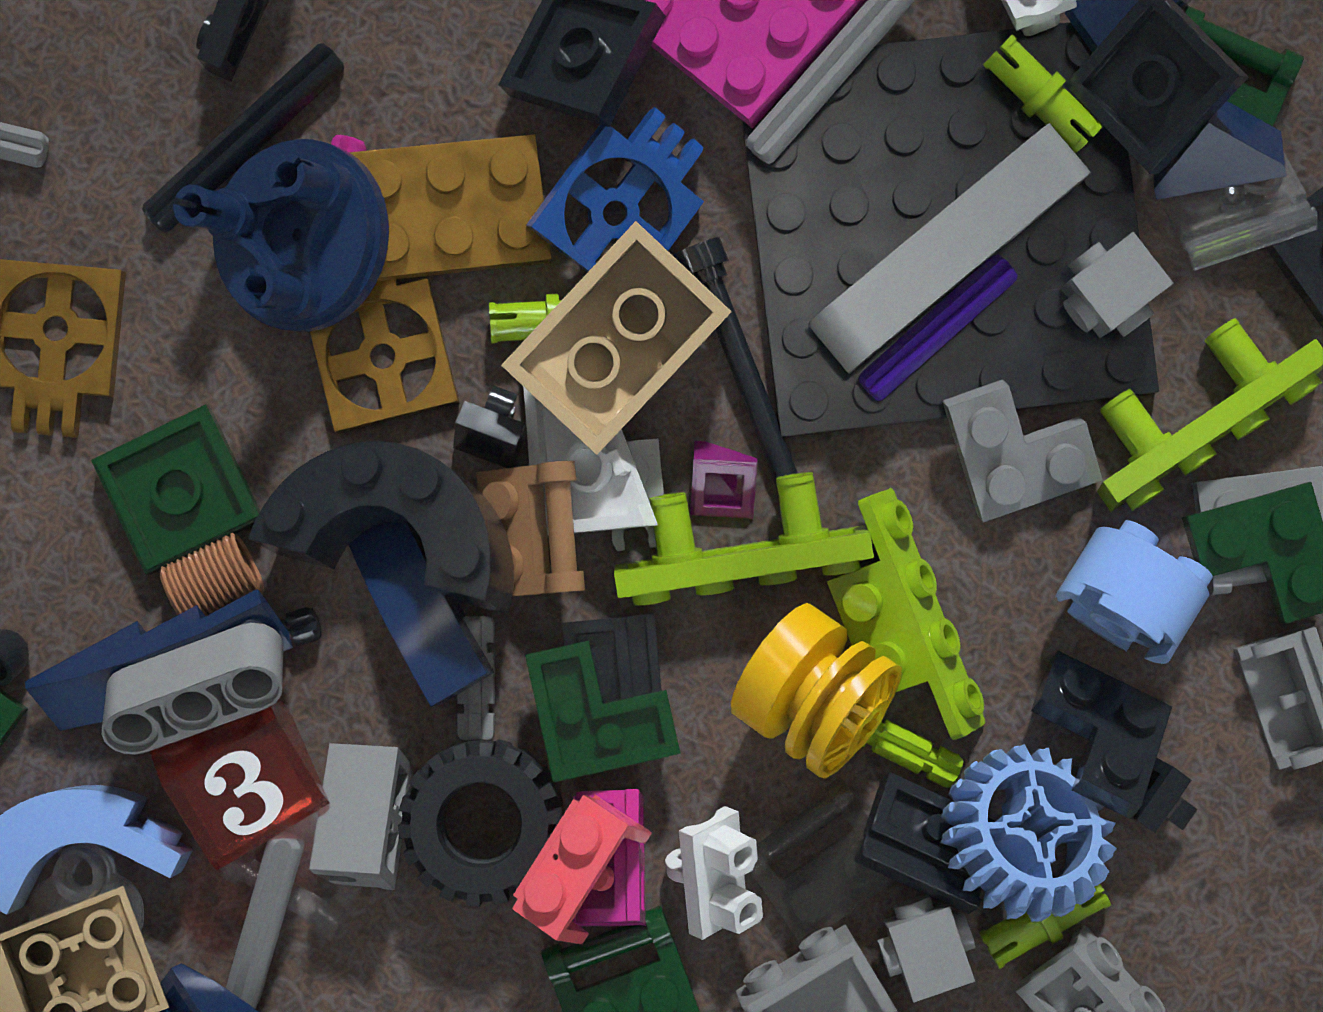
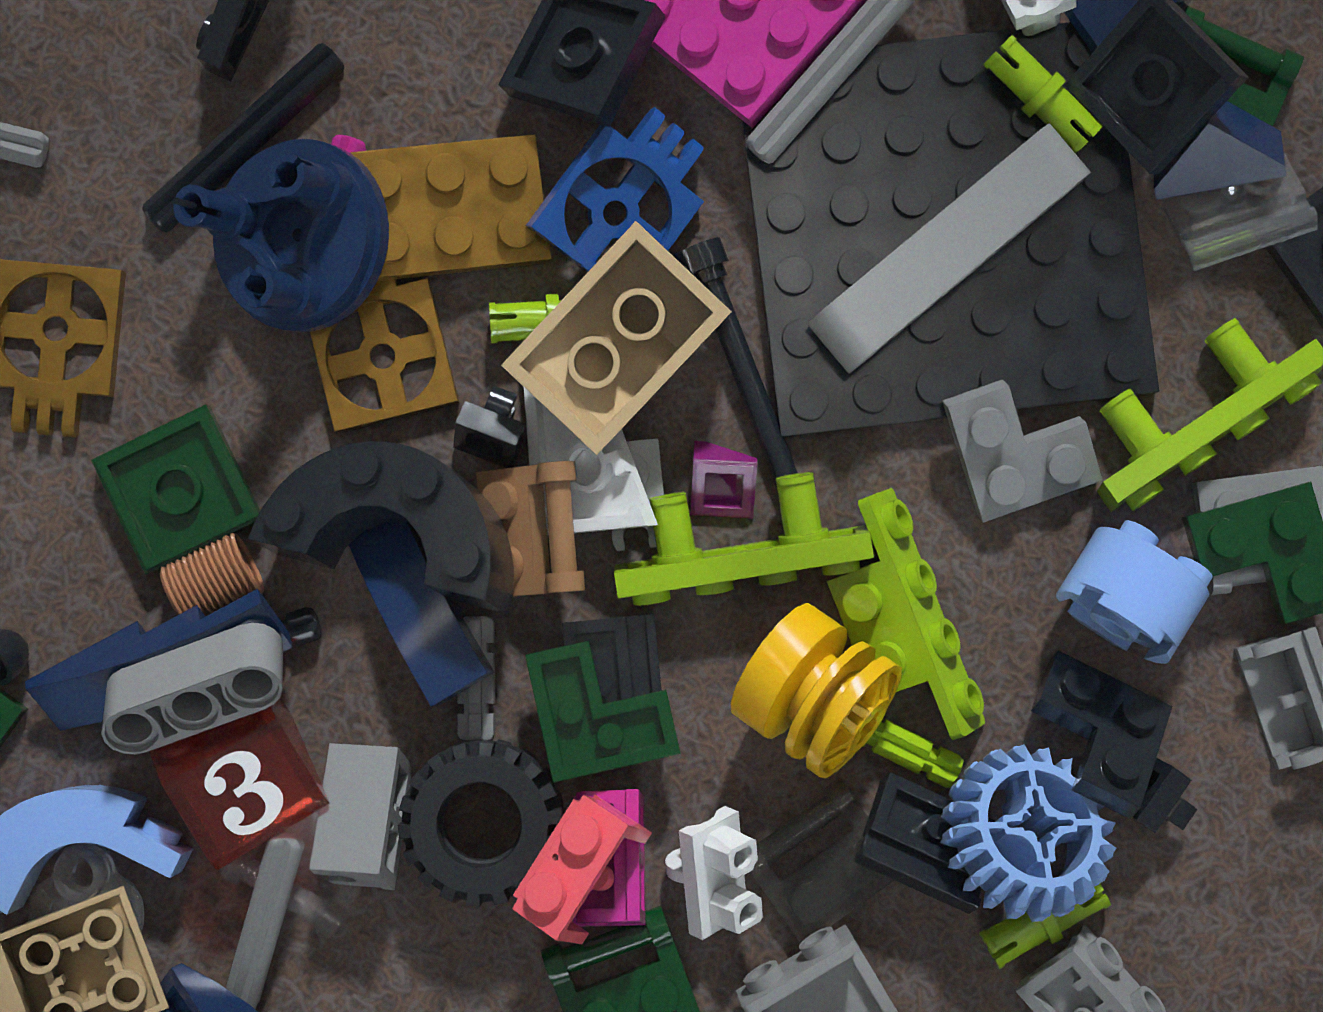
(927, 947): light grey brick -> none
(938, 327): dark purple axle -> none
(1114, 287): light grey brick -> none

